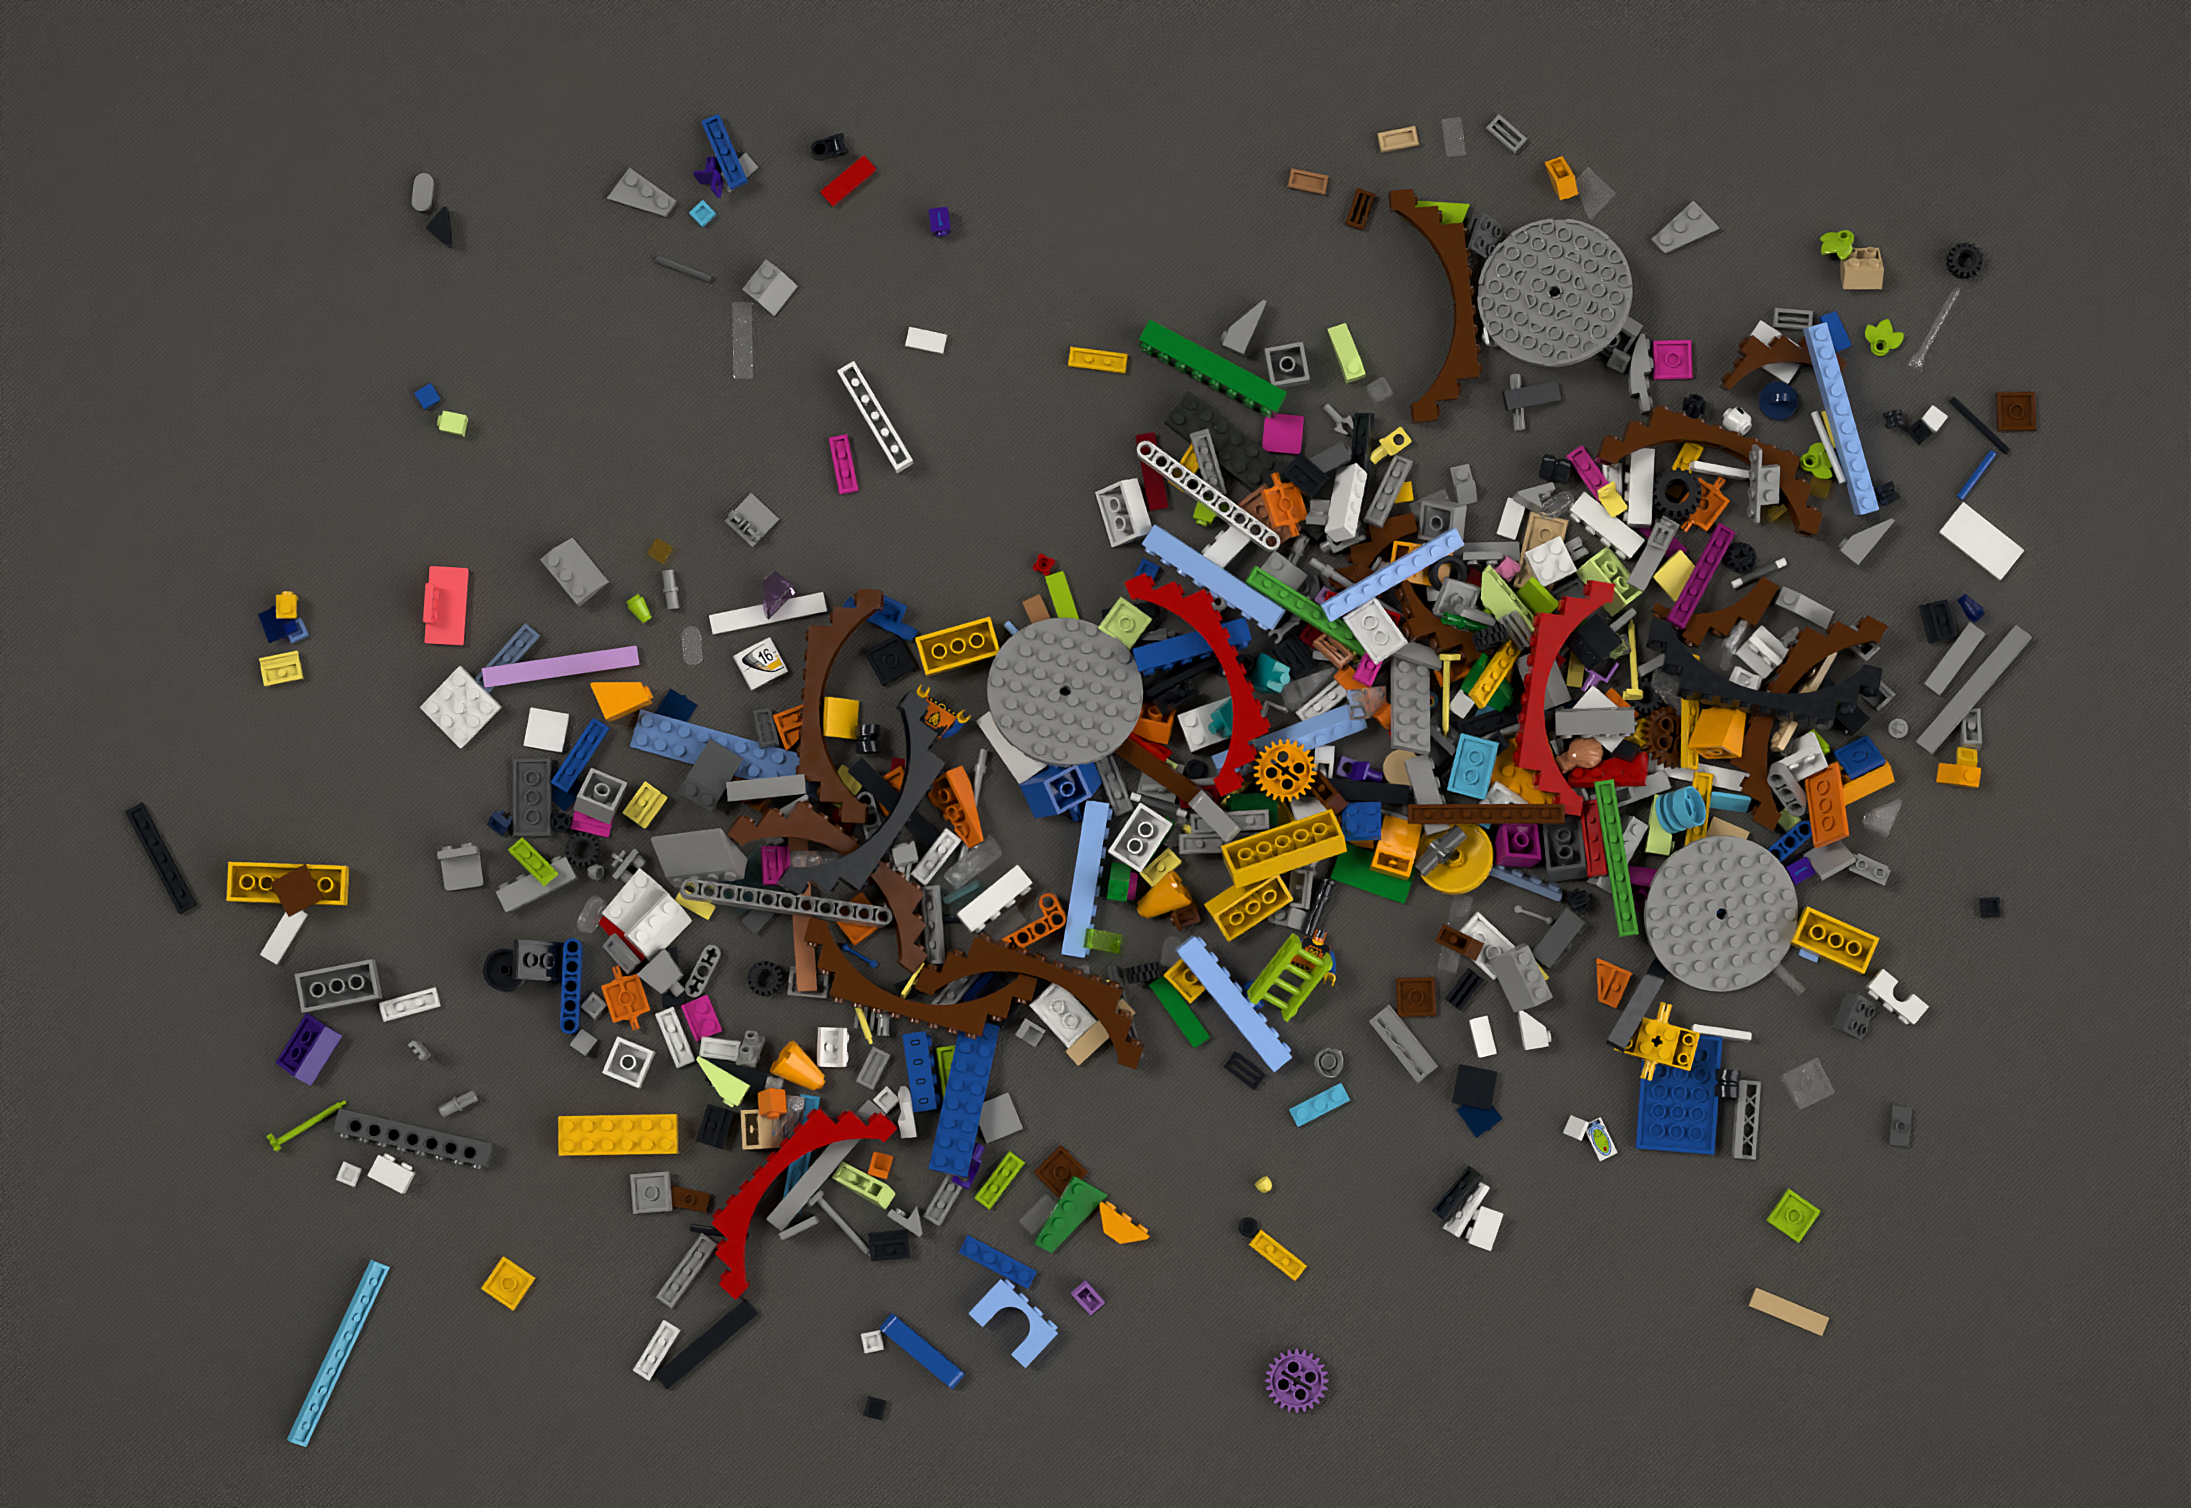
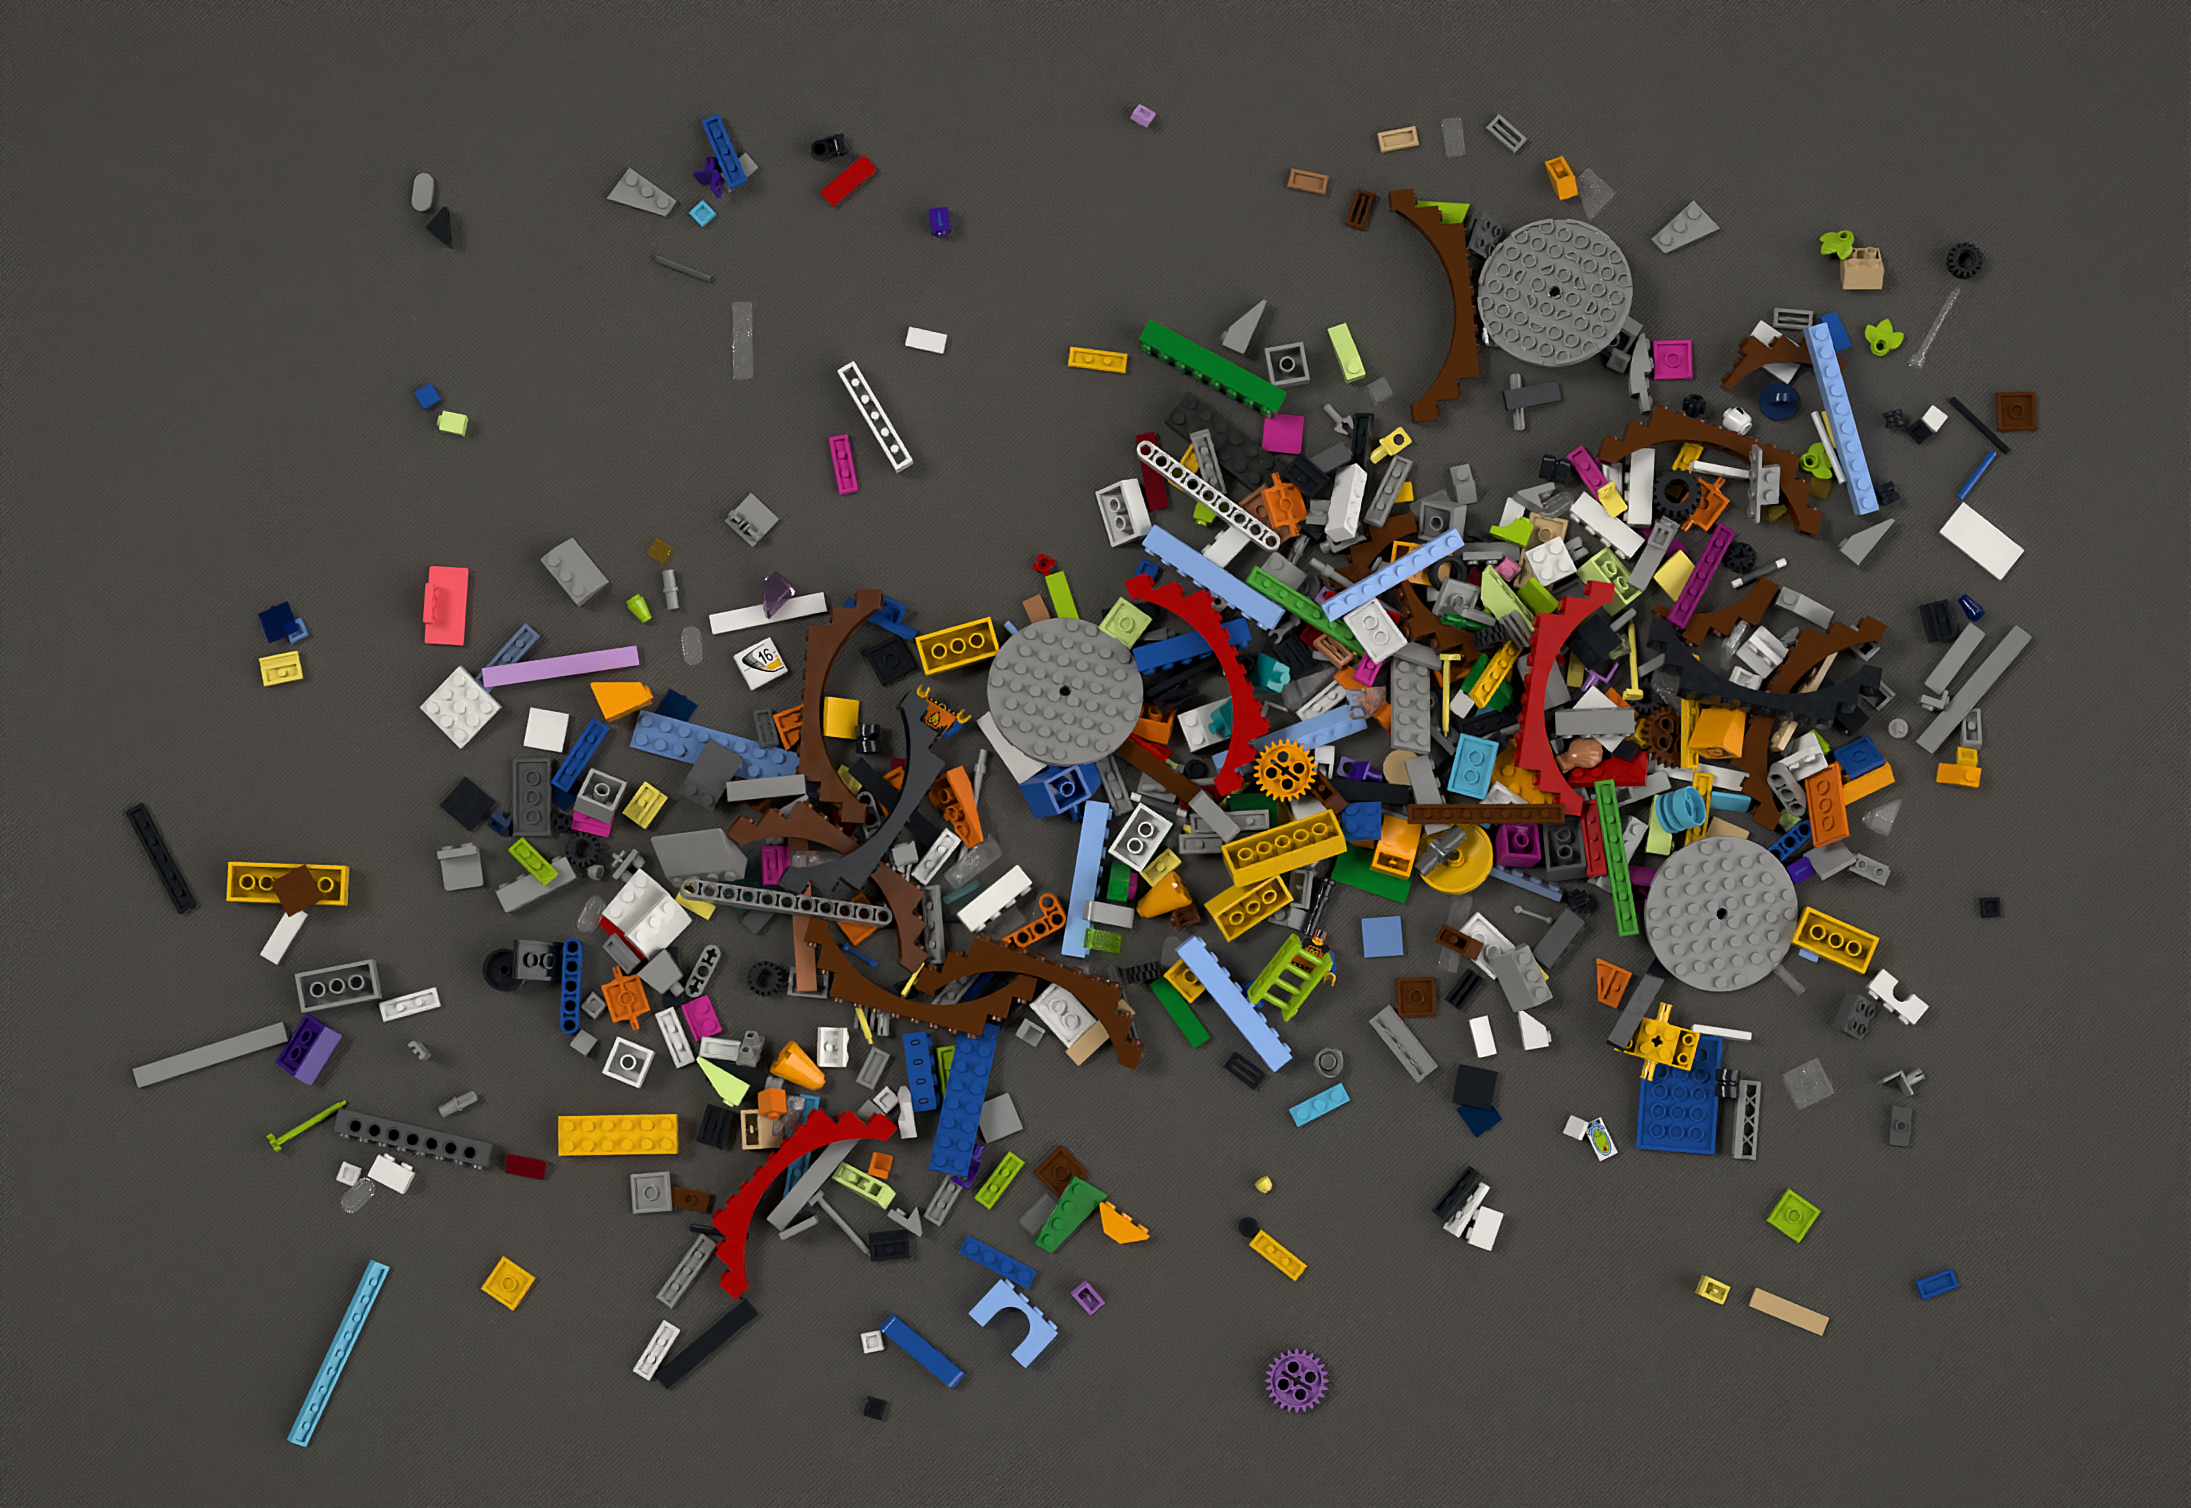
(210, 1054): none -> light grey tile
(286, 605): yellow bracket -> none
(358, 1195): none -> clear tile
(467, 803): none -> black tile
(526, 1166): none -> dark red slope
(769, 288): light grey slope -> none
(1108, 914): none -> light grey beam
(1143, 115): none -> lavender plate
(1382, 936): none -> medium blue tile
(1478, 535): none -> black tile
(1515, 533): none -> lime arch
(1712, 1289): none -> light yellow slope
(1905, 1081): none -> light grey bracket
(1929, 703): none -> light grey bracket
(1936, 1284): none -> blue tile

